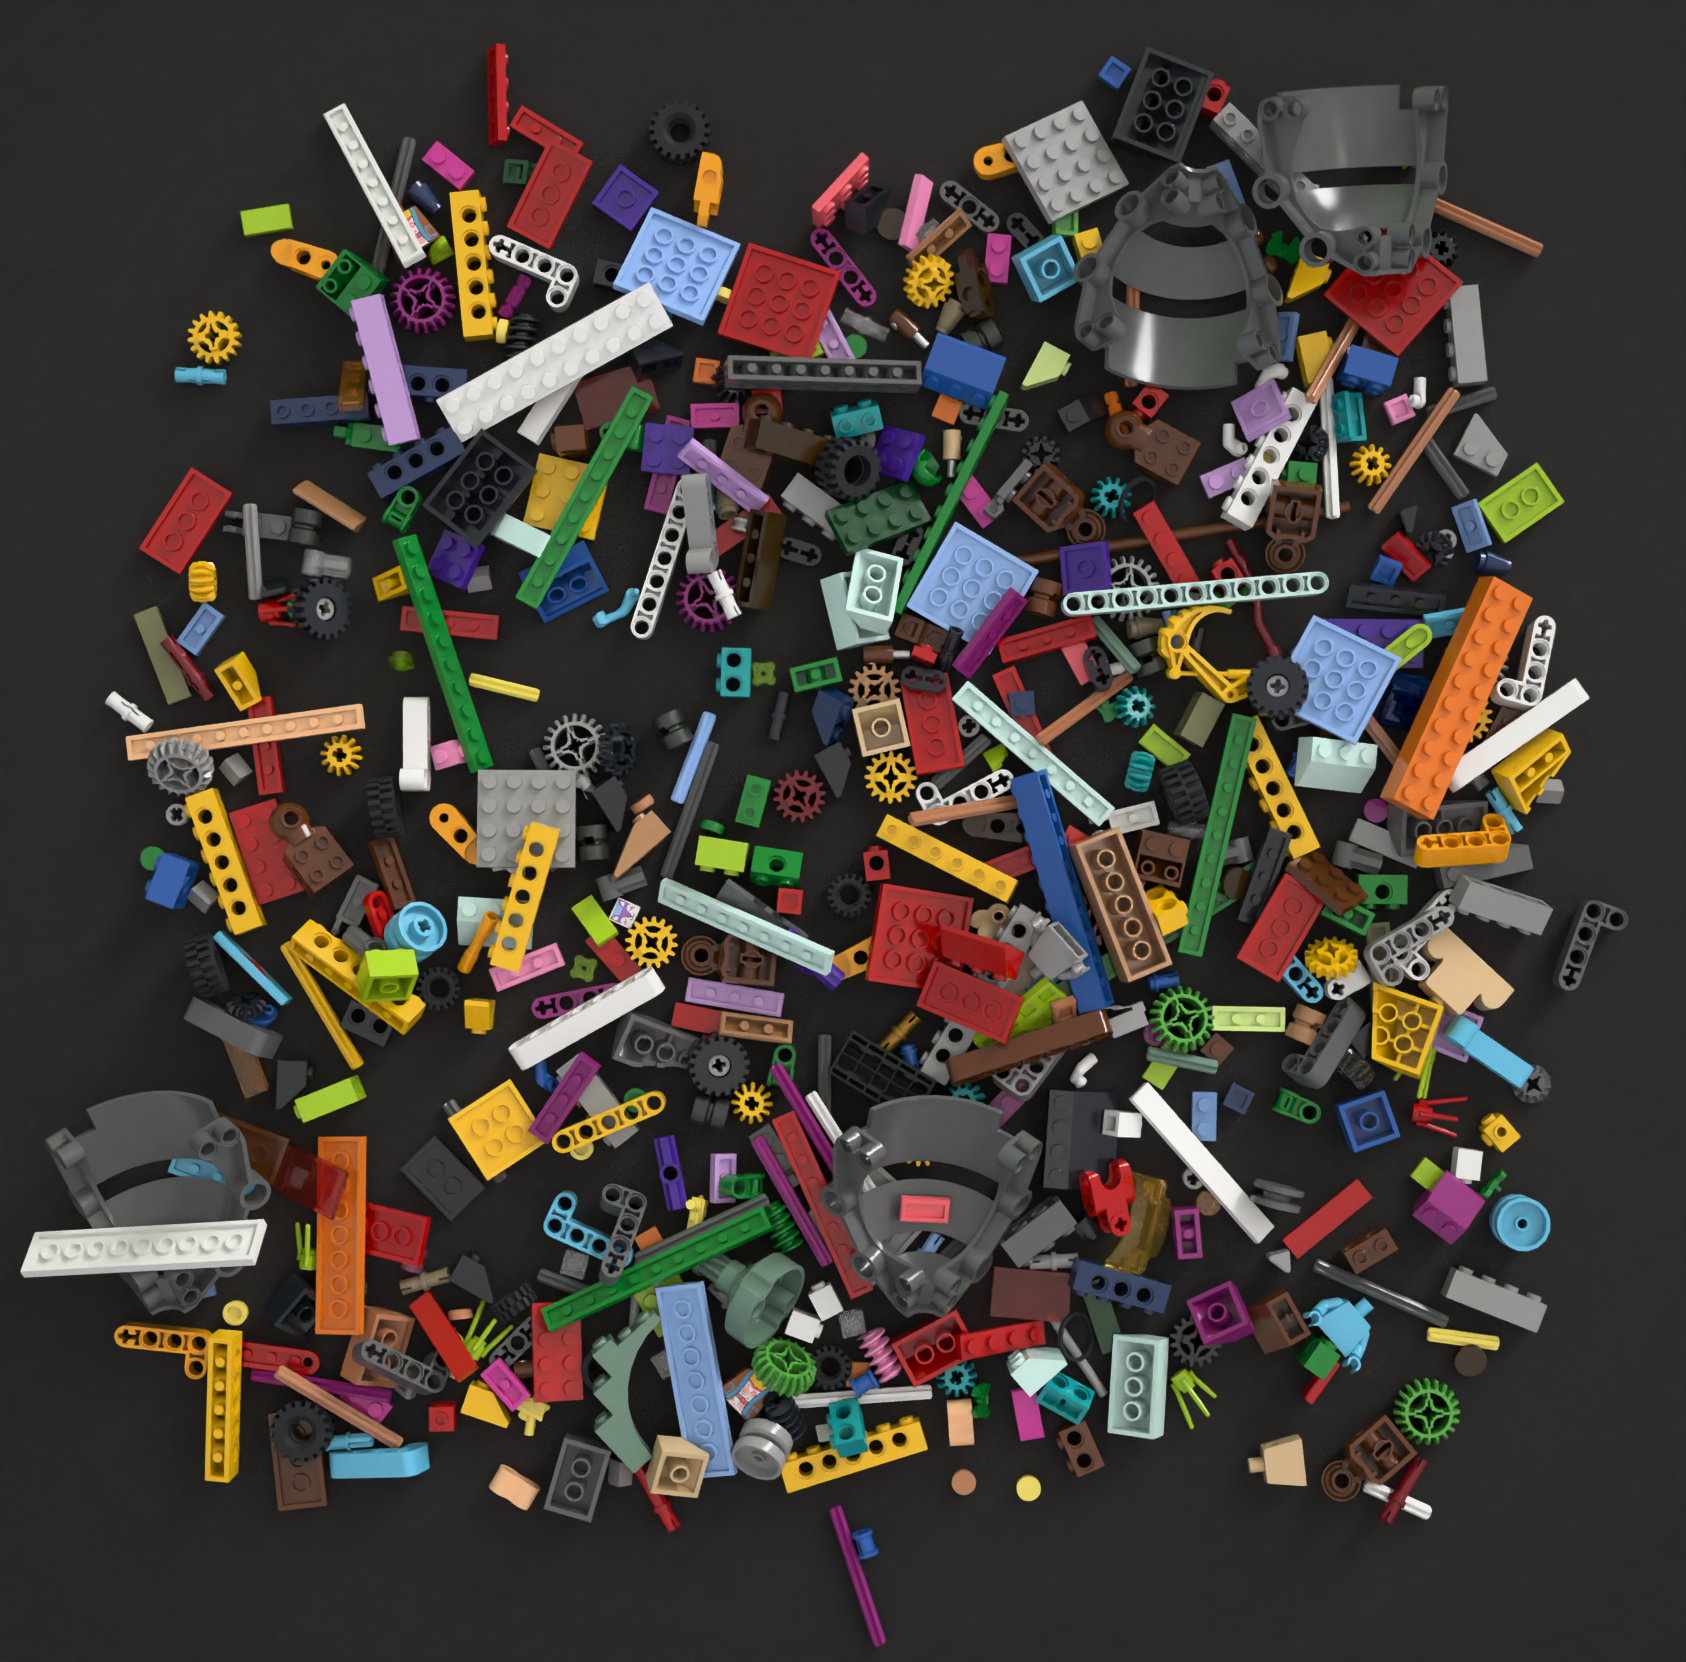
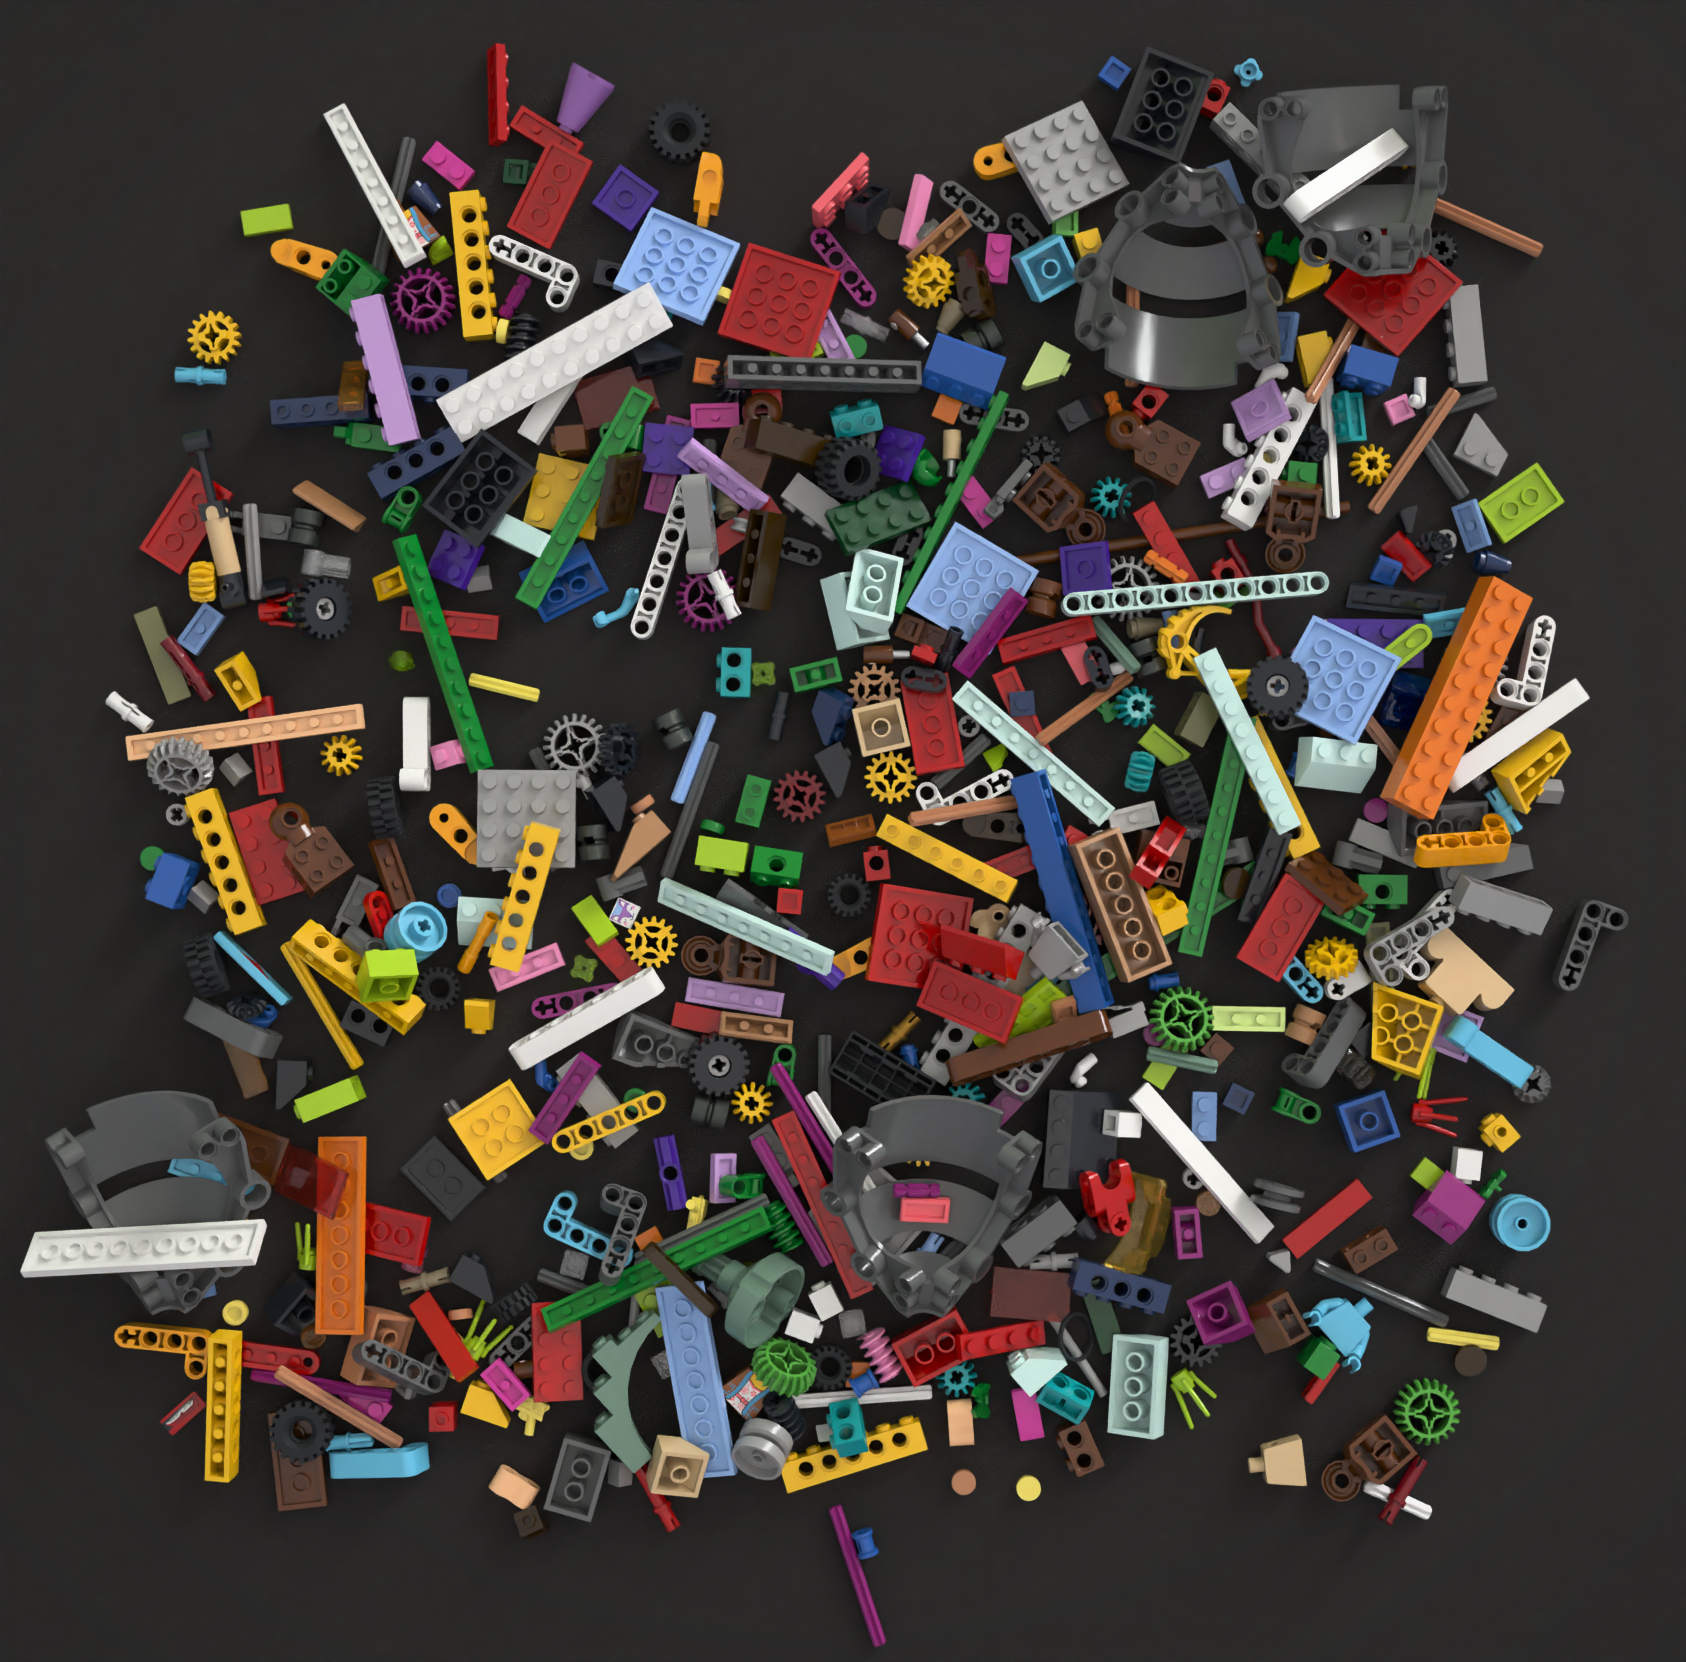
(183, 1413): none -> sticker
(215, 514): none -> black piece
(310, 1339): none -> clear orange tile
(448, 895): none -> blue plate
(530, 1523): none -> dark brown bracket
(581, 98): none -> medium lavender cone
(620, 489): none -> dark brown plate
(680, 1279): none -> dark brown beam
(850, 830): none -> dark orange plate
(916, 1190): none -> magenta axle
(1157, 852): none -> red slope
(1165, 567): none -> orange axle
(1246, 741): none -> light aqua plate
(1249, 65): none -> medium azure plate
(1346, 175): none -> white beam

